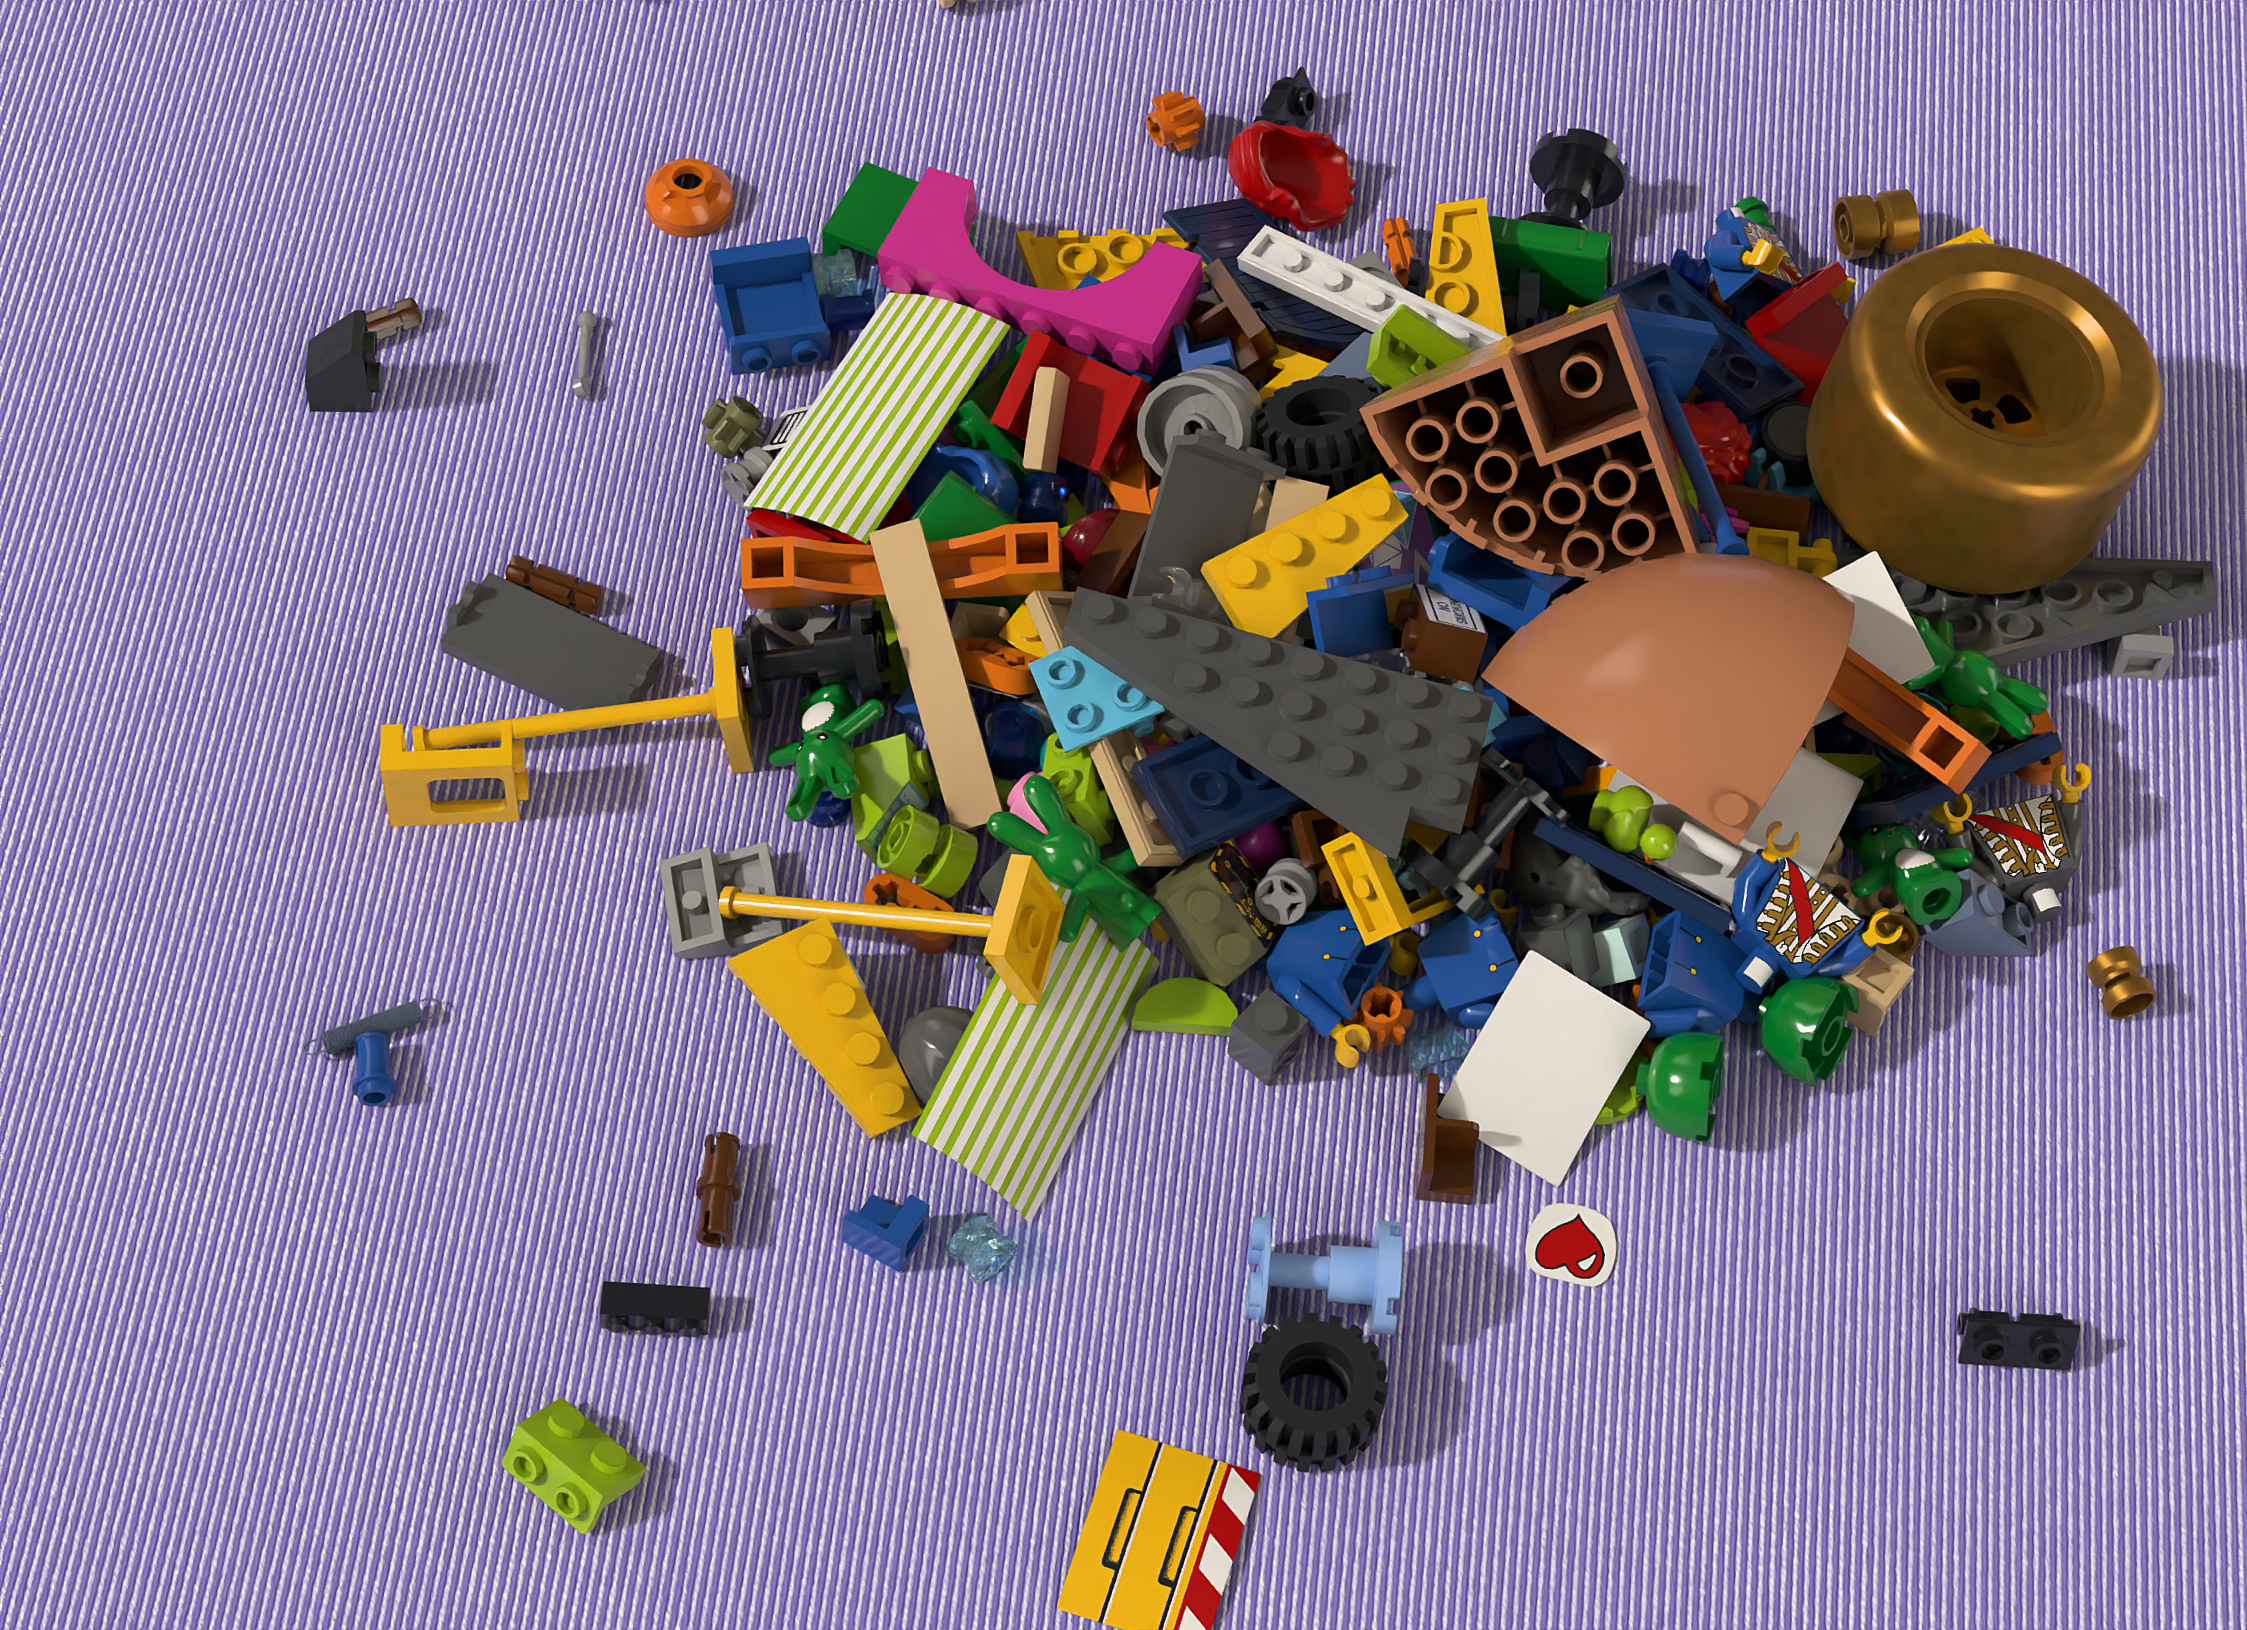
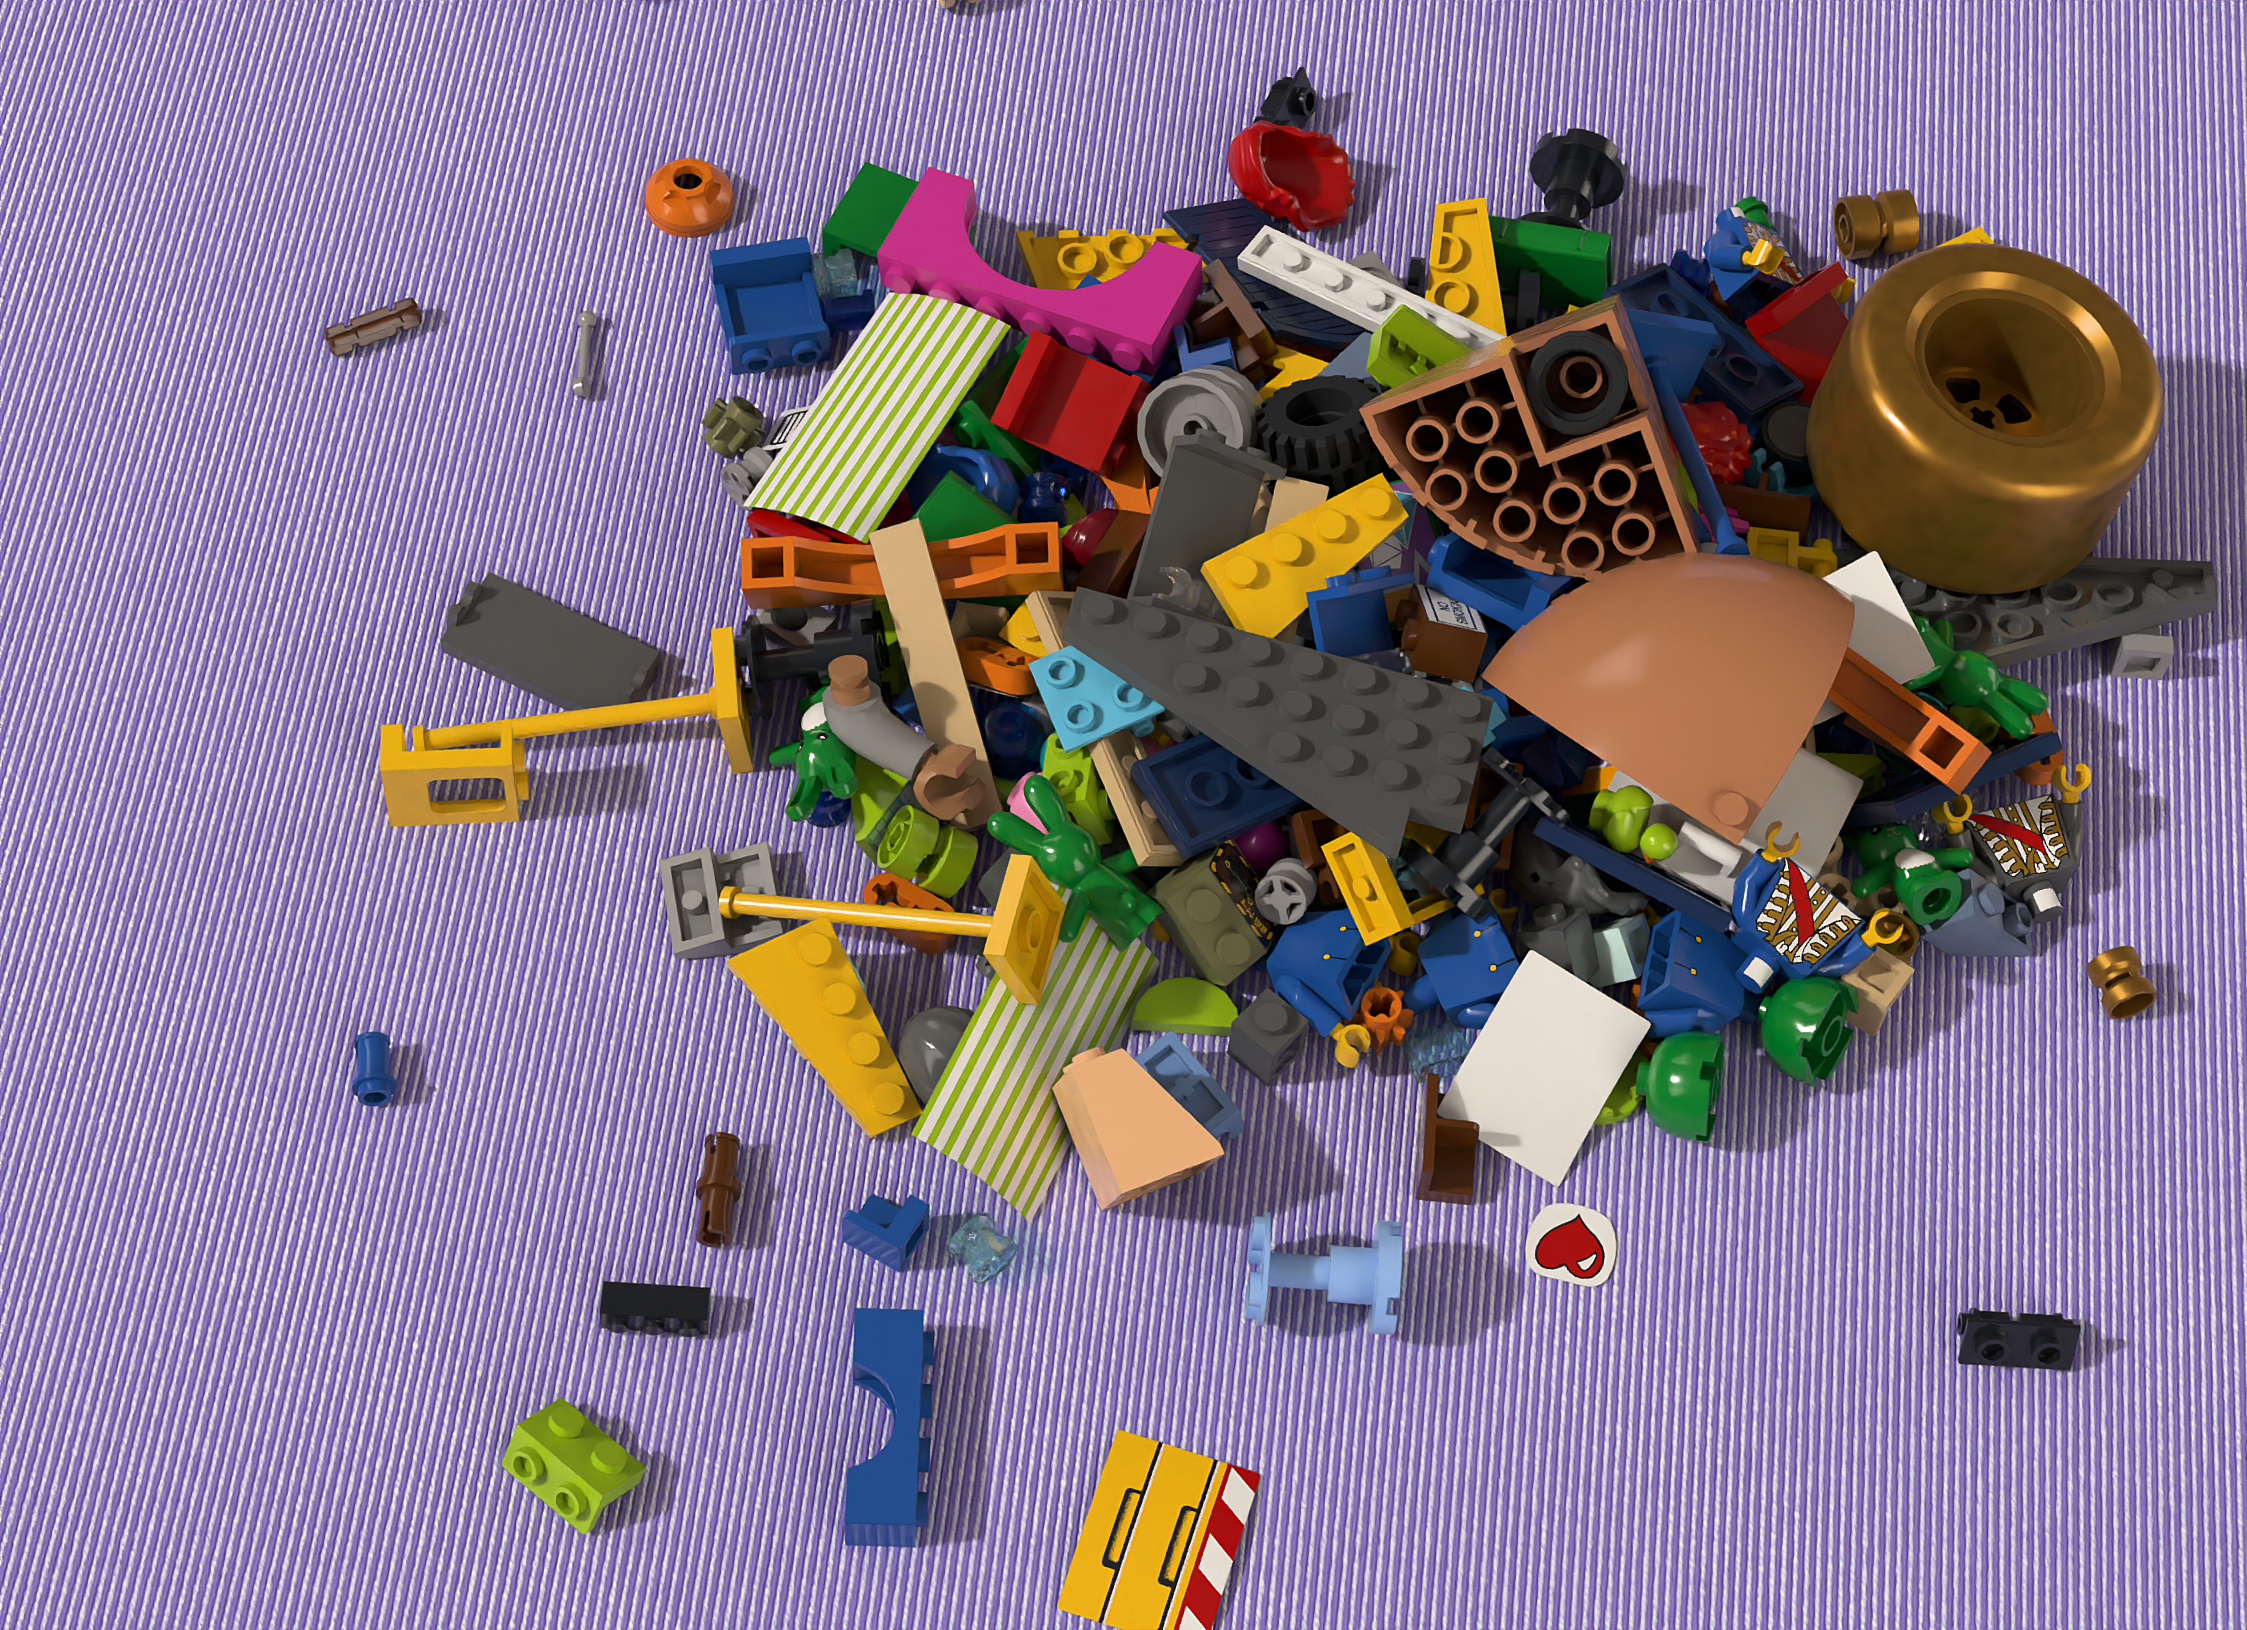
(343, 367): pearl dark grey slope -> none
(384, 1022): sand blue piece -> none
(555, 584): reddish brown axle -> none
(868, 727): none -> piece
(883, 1491): none -> blue arch
(1046, 420): tan tile -> none
(1129, 1128): none -> light nougat slope
(1175, 121): orange gear -> none
(1191, 1085): none -> medium blue hinge
(1323, 1351): black tyre -> none
(1396, 237): orange axle -> none
(1560, 419): none -> black tyre

